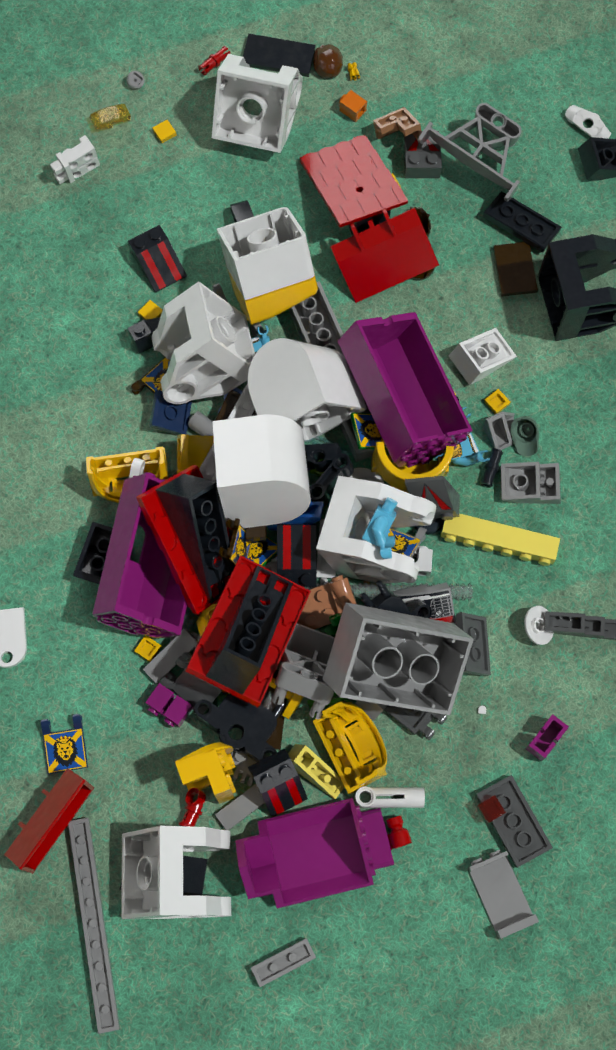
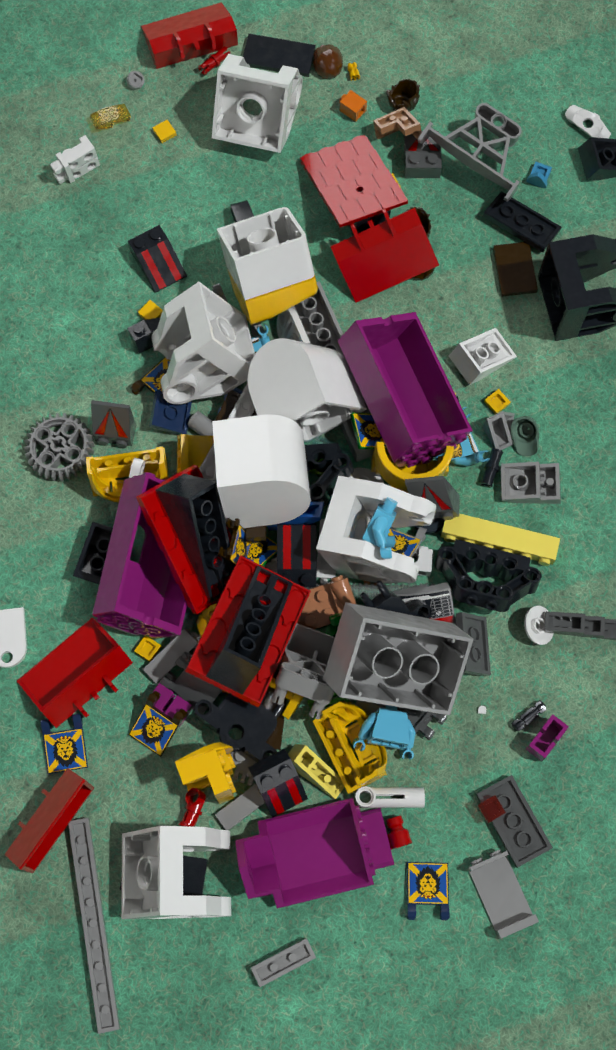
(59, 439): none -> light grey gear
(75, 672): none -> red piece
(112, 423): none -> dark grey slope
(154, 727): none -> flag
(190, 35): none -> red piece
(290, 326): none -> white tile
(388, 729): none -> medium azure torso
(404, 95): none -> dark brown hair
(427, 886): none -> flag
(509, 567): none -> black brick
(528, 716): none -> black axle
(539, 175): none -> dark azure tile

